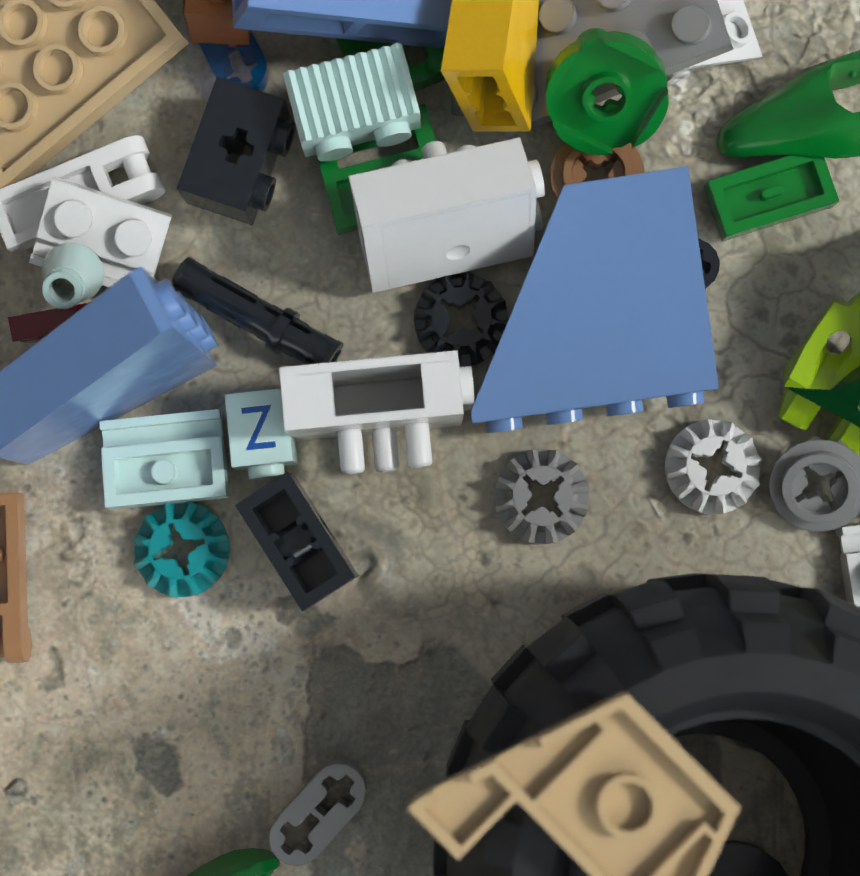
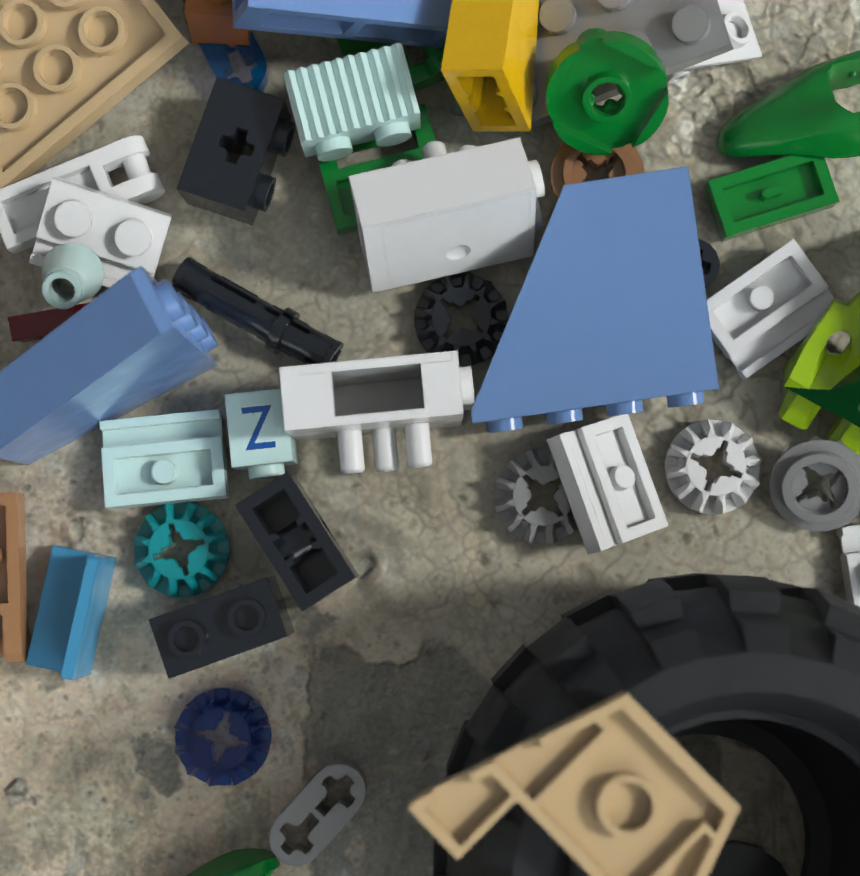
(71, 611): none -> dark azure panel
(221, 626): none -> black brick
(247, 722): none -> clear blue gear
(607, 483): none -> white plate
(768, 309): none -> white plate

